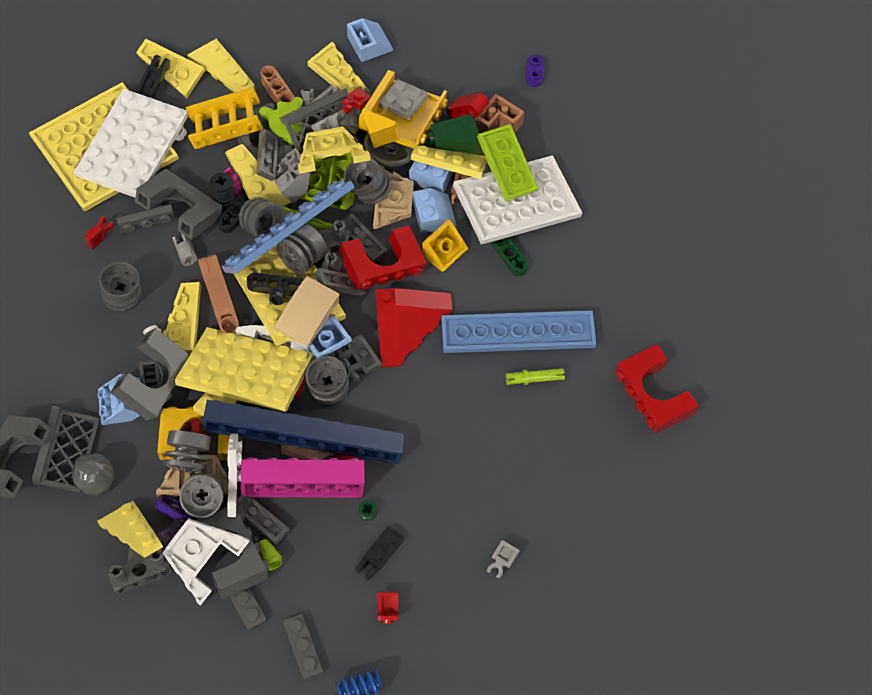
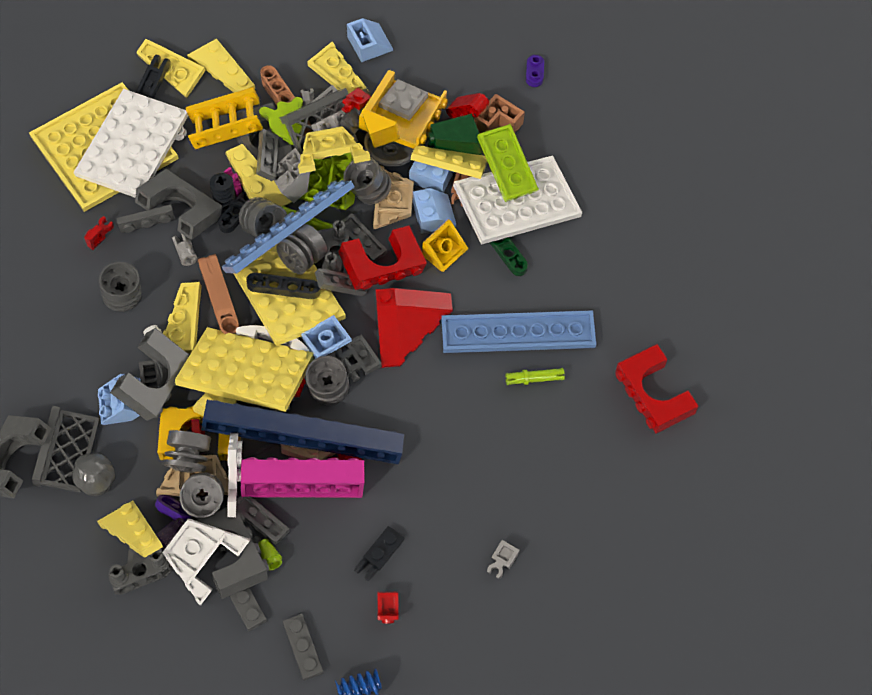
(277, 296): black plate -> none
(307, 311): tan slope -> none
(367, 503): dark green bush -> none

